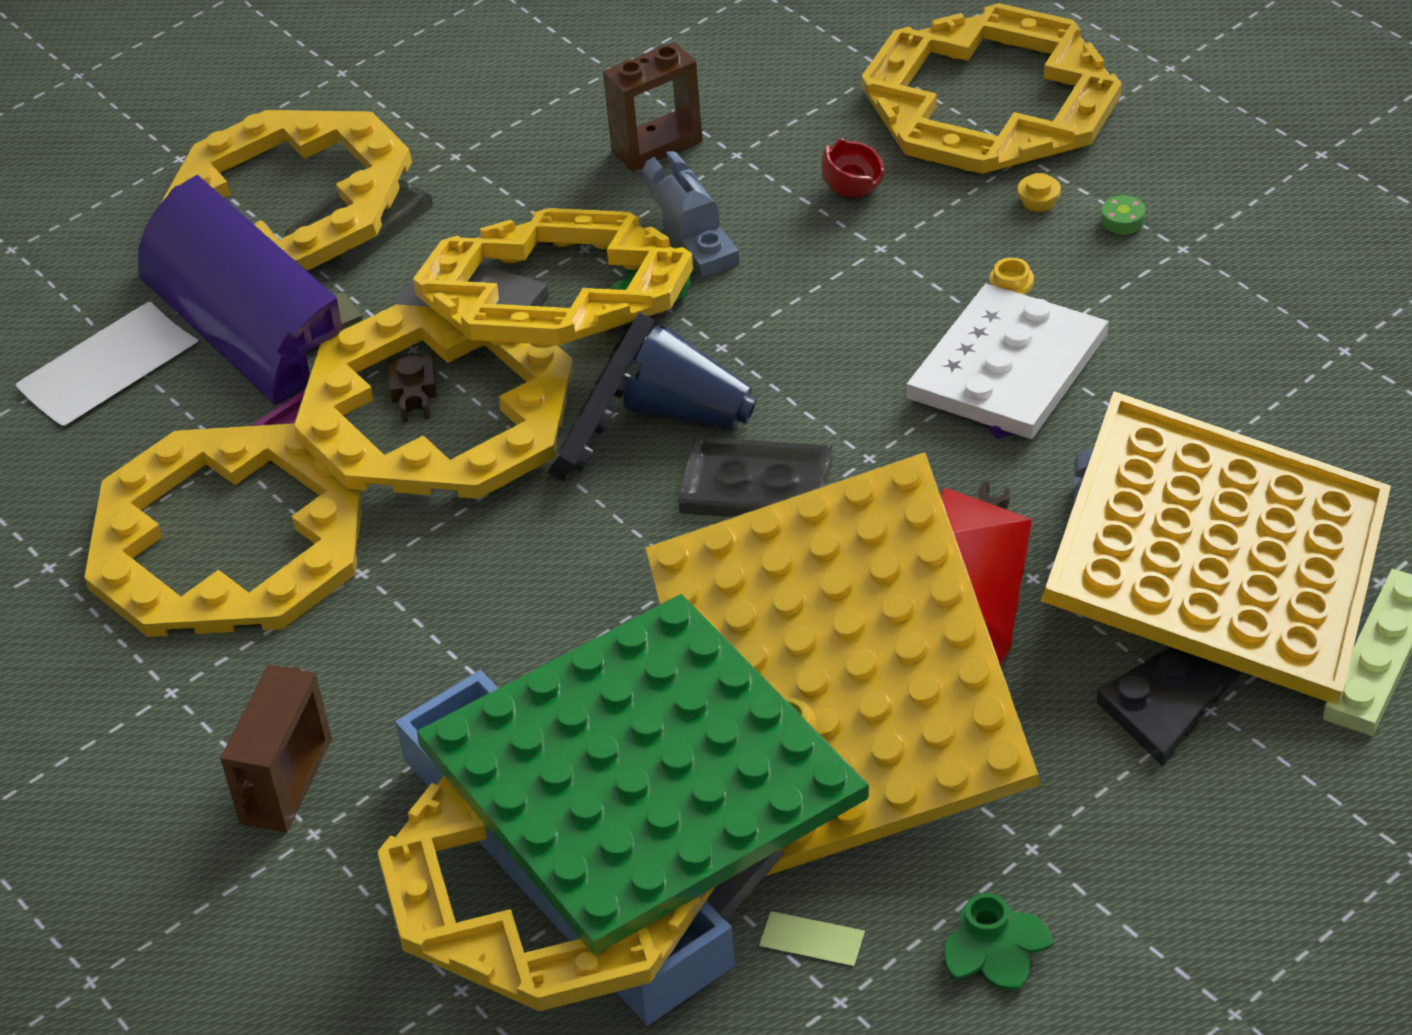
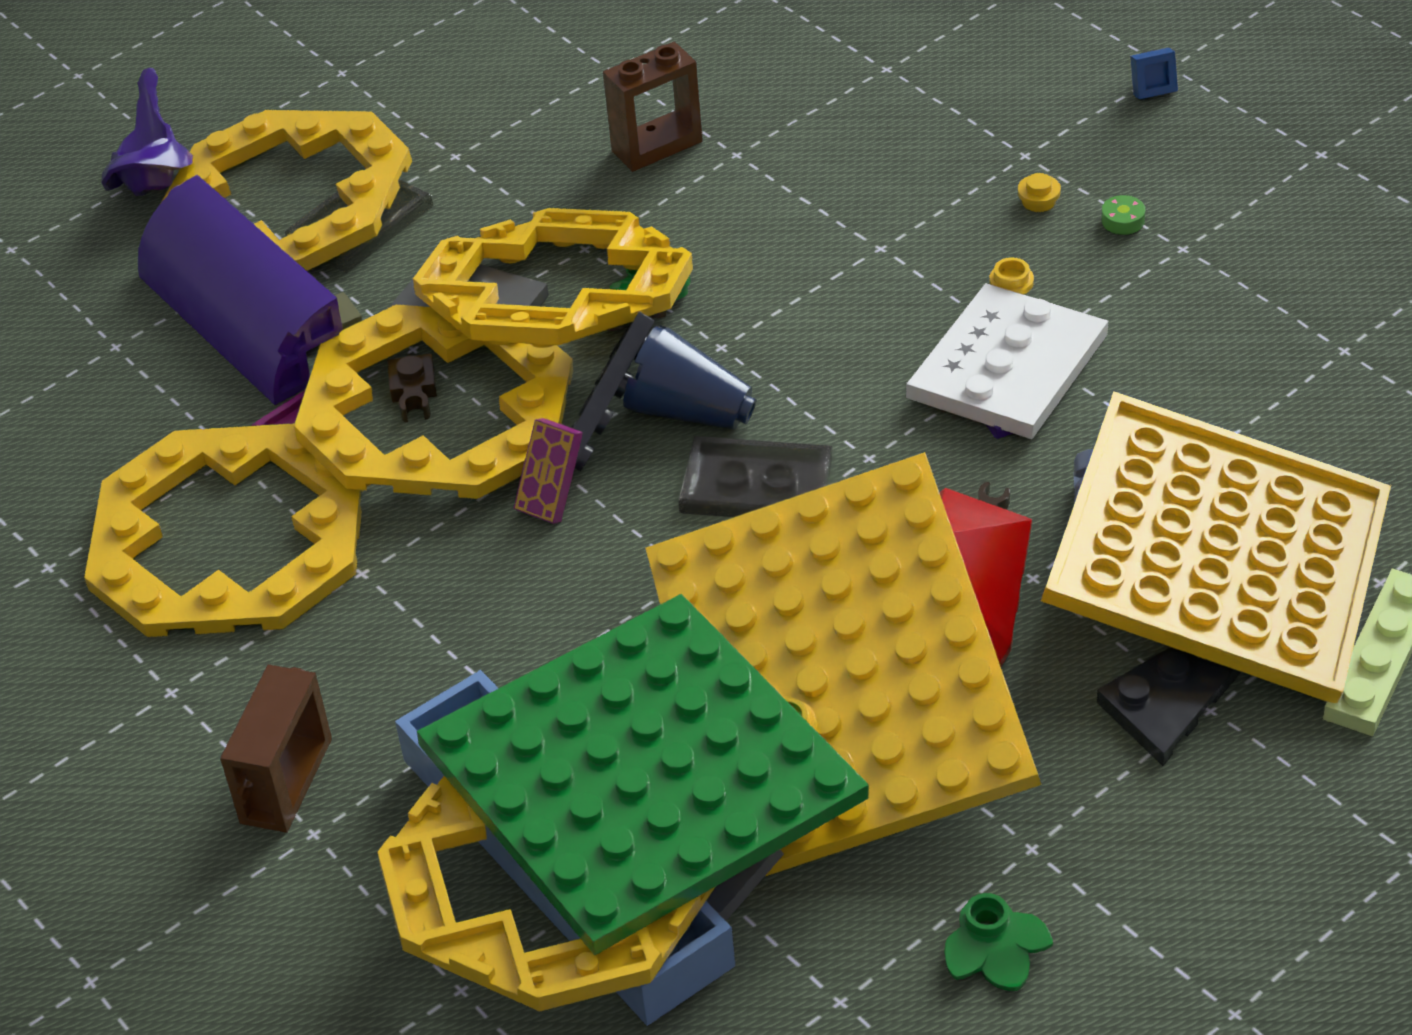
(105, 364): white sticker -> none
(150, 151): none -> dark purple hat
(548, 470): none -> magenta tile
(690, 215): sand blue plate -> none
(812, 938): yellowish green sticker -> none
(851, 168): red hair -> none
(1023, 137): yellow plate -> none
(1154, 73): none -> blue tile

